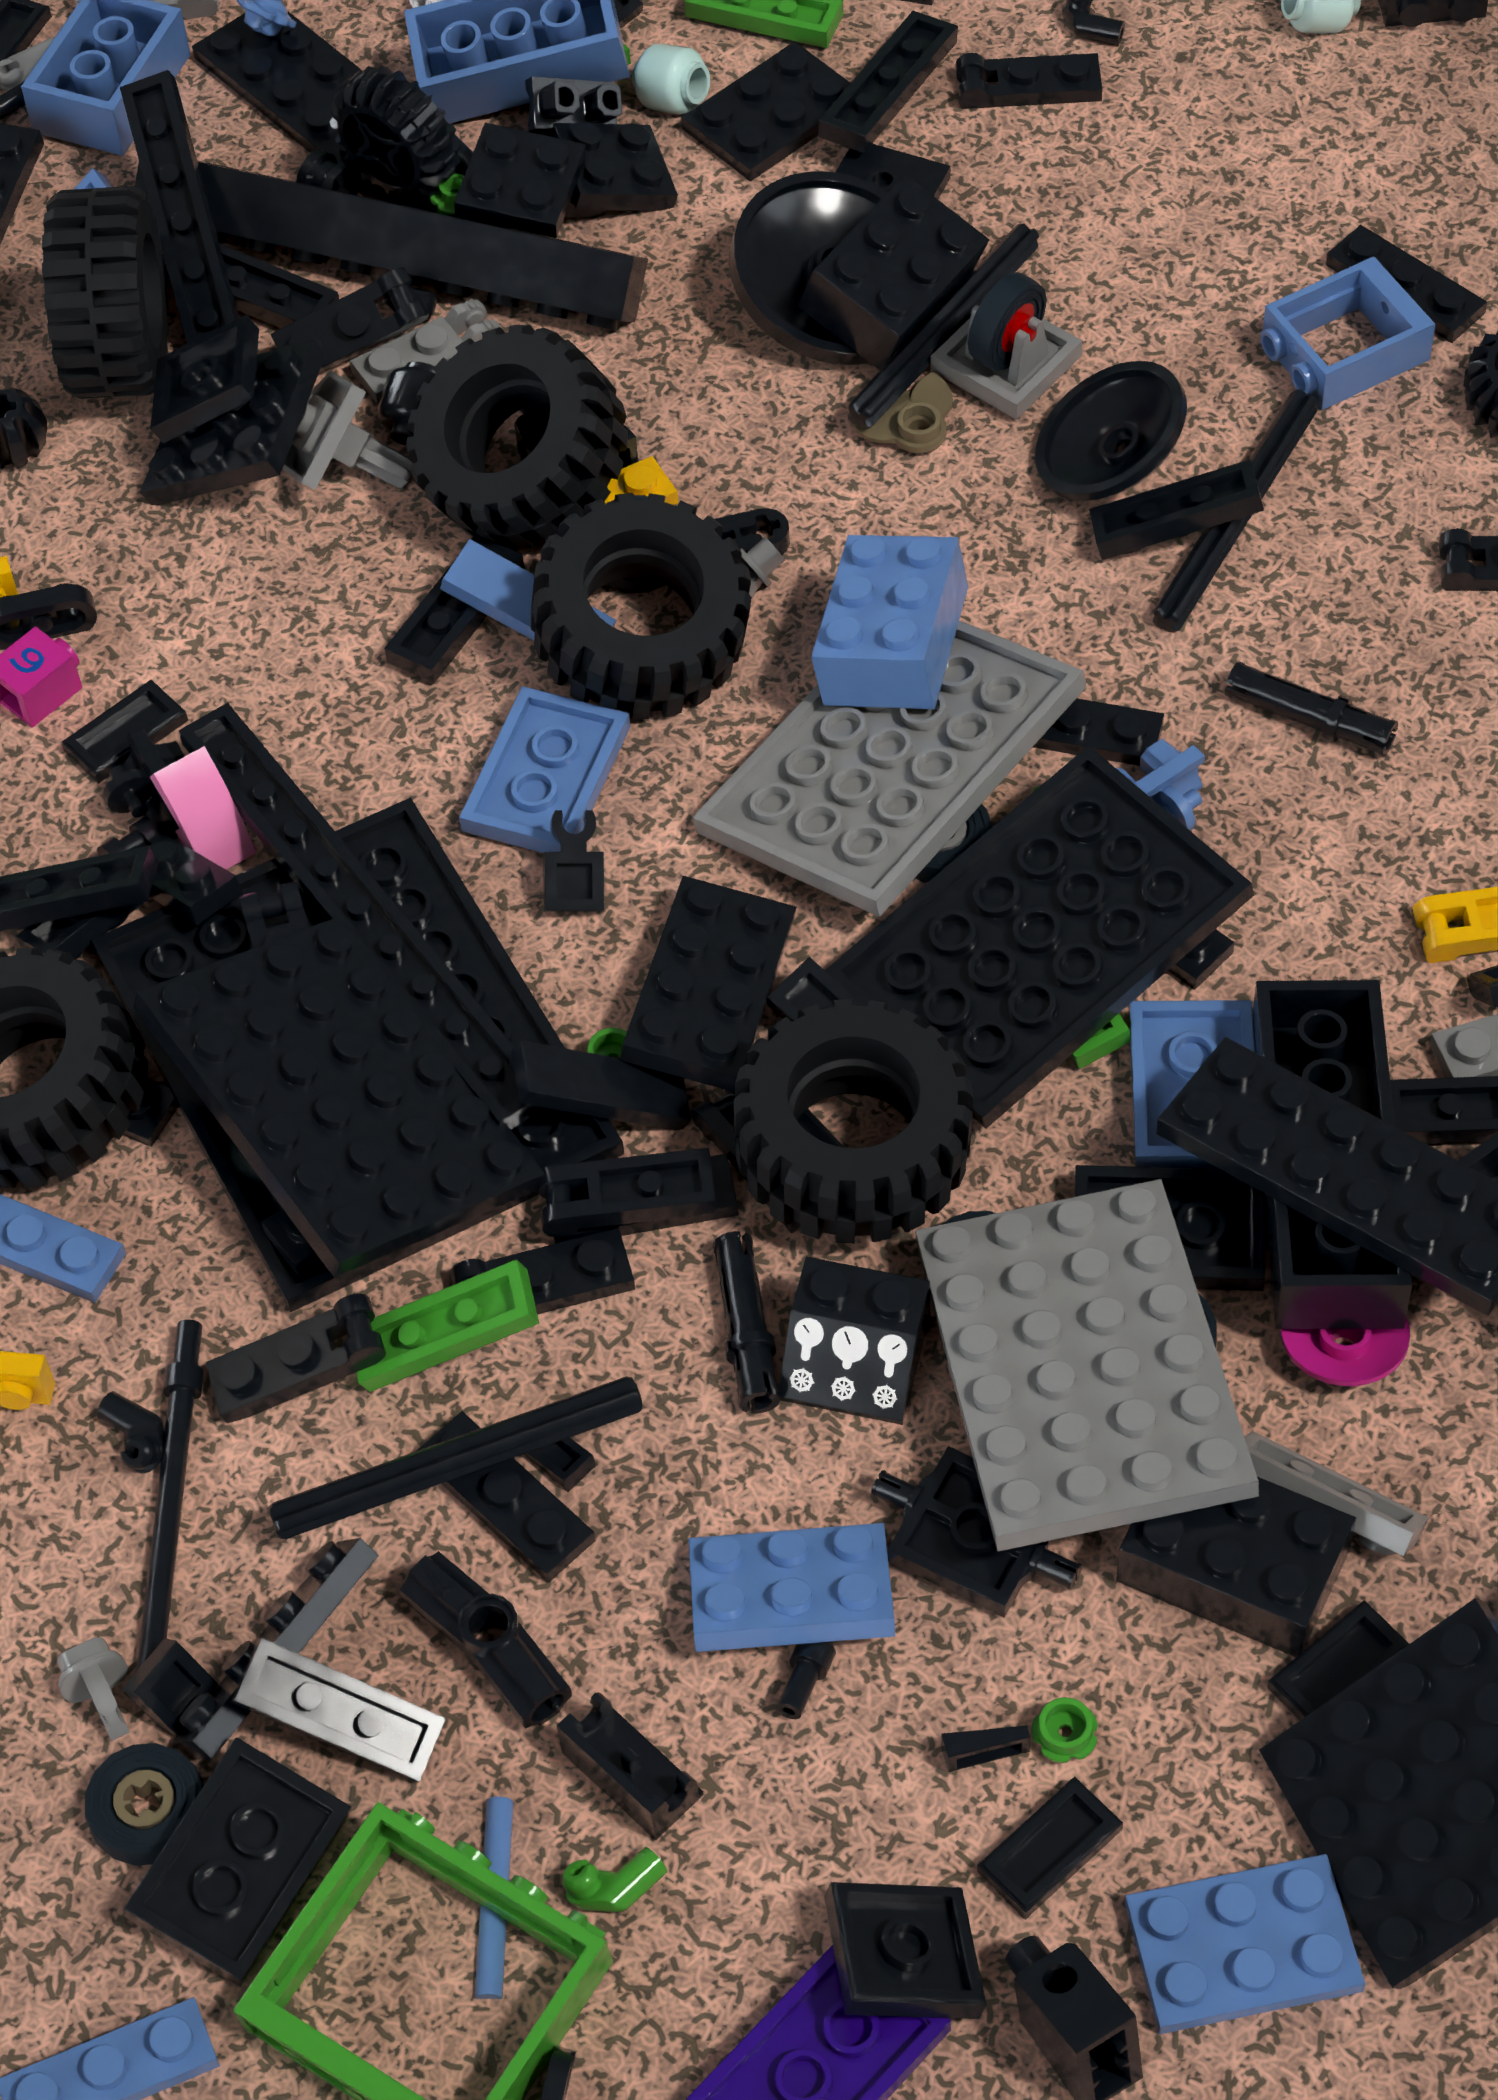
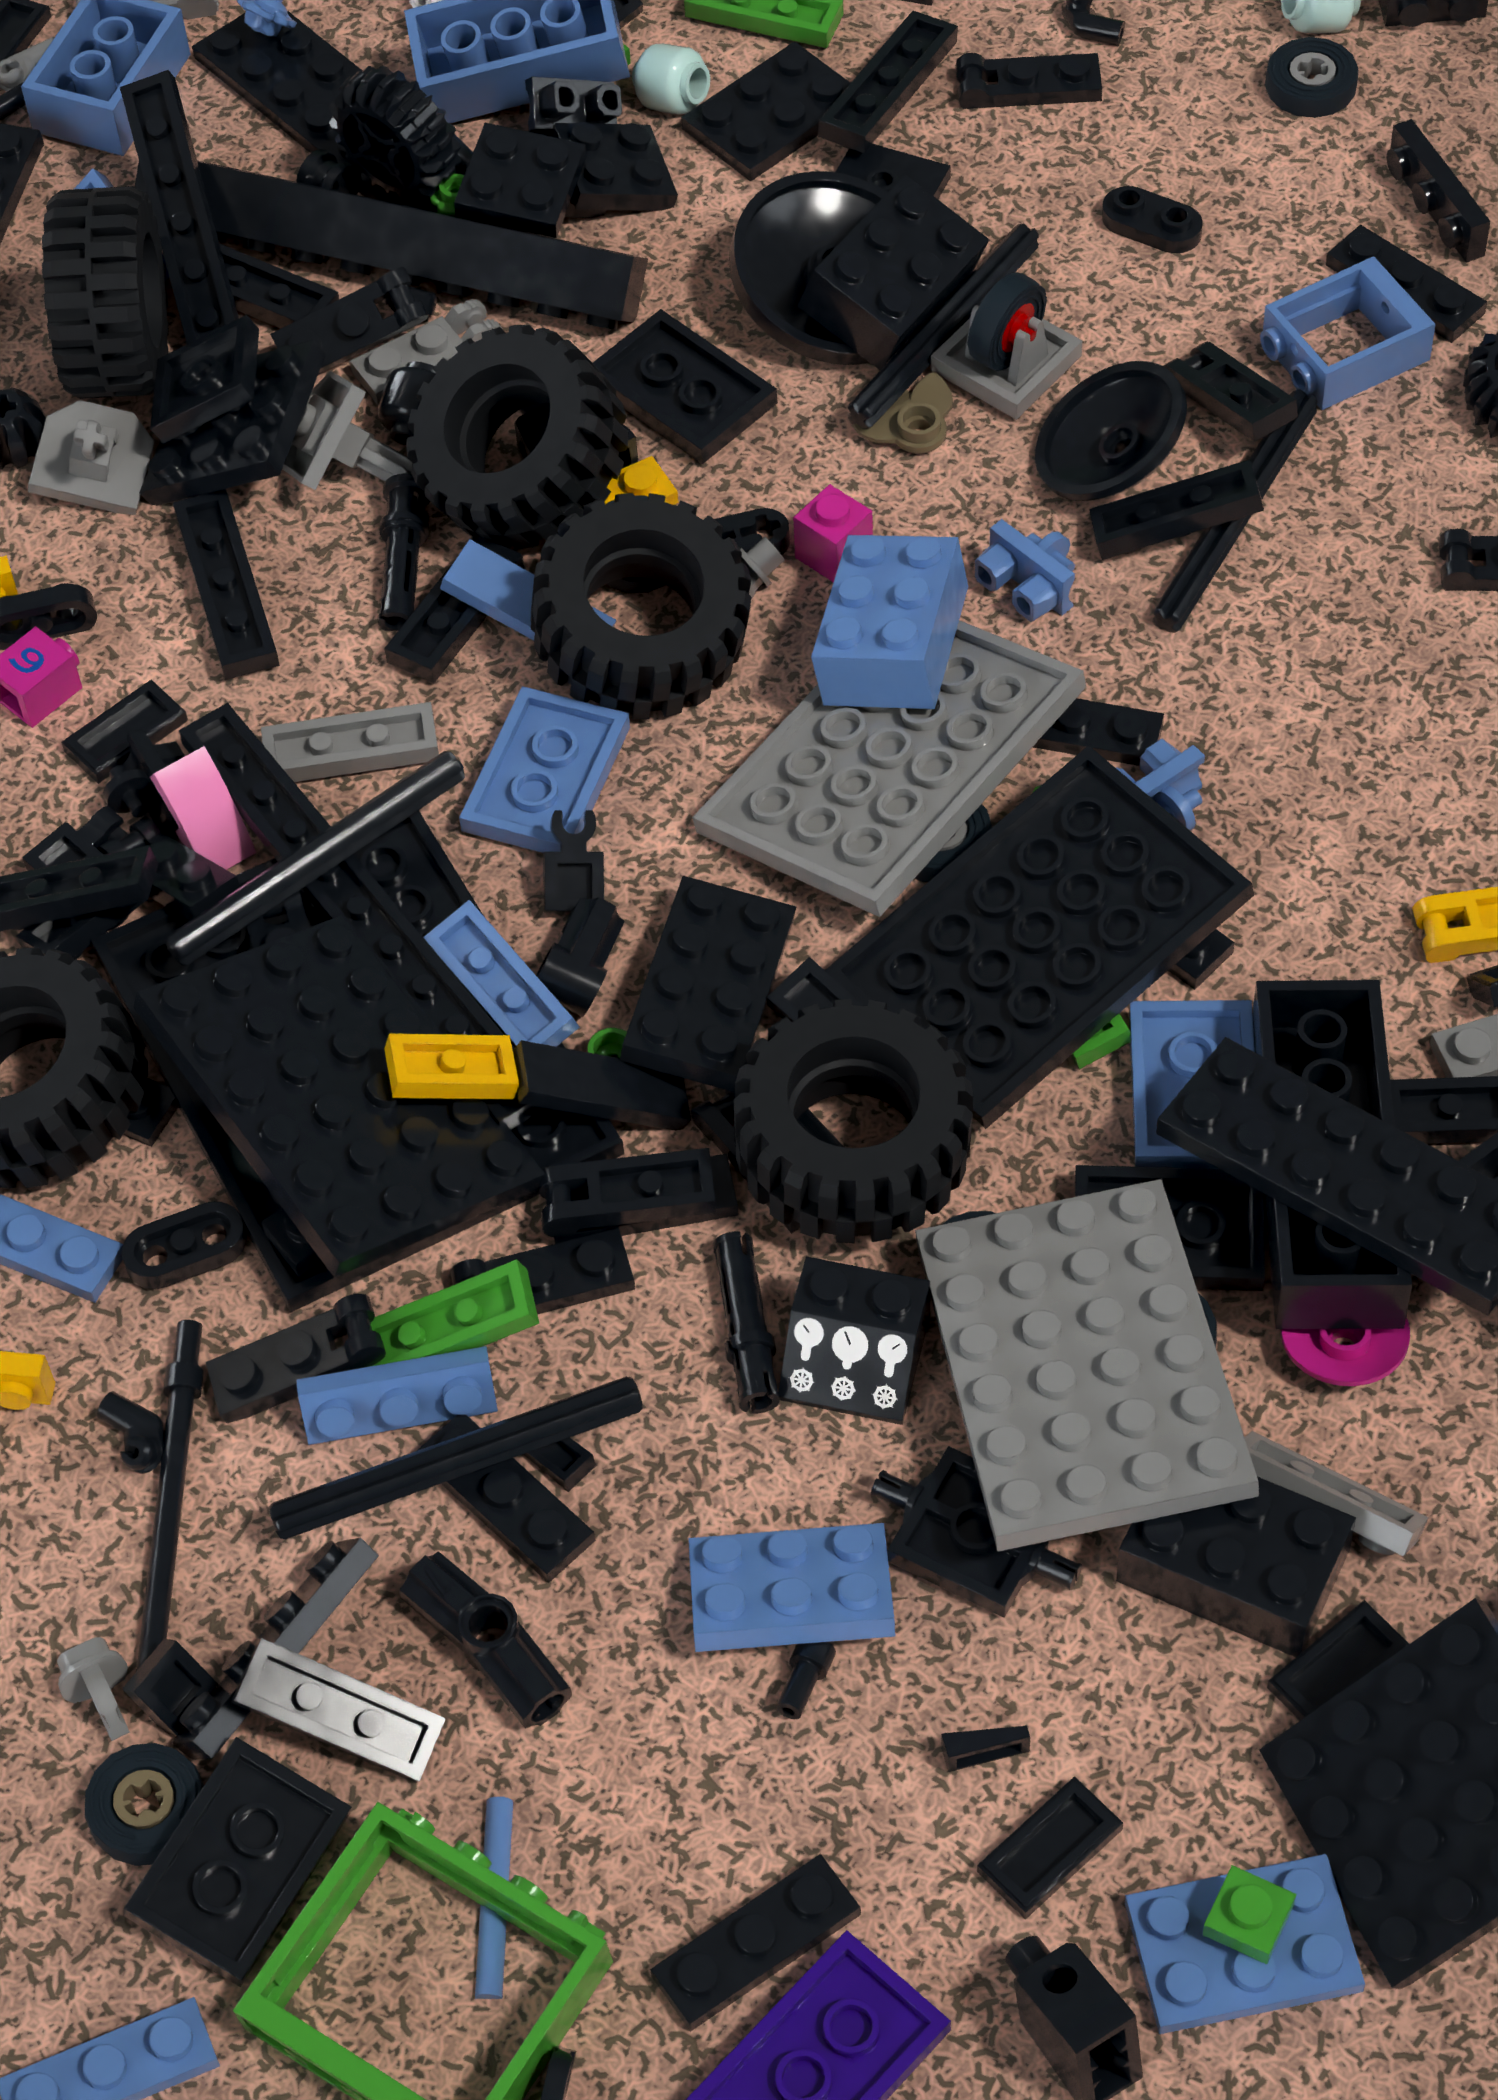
(71, 845): none -> black plate
(92, 457): none -> light grey piece
(182, 1241): none -> black plate
(226, 584): none -> black plate
(314, 858): none -> black axle
(353, 742): none -> light grey plate
(396, 1395): none -> medium blue plate
(404, 533): none -> black pin
(451, 1066): none -> yellow plate
(499, 979): none -> medium blue plate
(576, 963): none -> black piece
(608, 1890): bright green arm -> none
(628, 1767): black hinge -> none
(685, 386): none -> black plate
(755, 1942): none -> black plate
(824, 528): none -> dark pink brick
(904, 1951): black tile -> none
(1034, 564): none -> medium blue hips
(1069, 1714): bright green plate -> none
(1152, 219): none -> black plate
(1233, 391): none -> black plate
(1249, 1914): none -> bright green plate
(1317, 97): none -> black bush
(1331, 716): black pin -> none
(1438, 191): none -> black plate

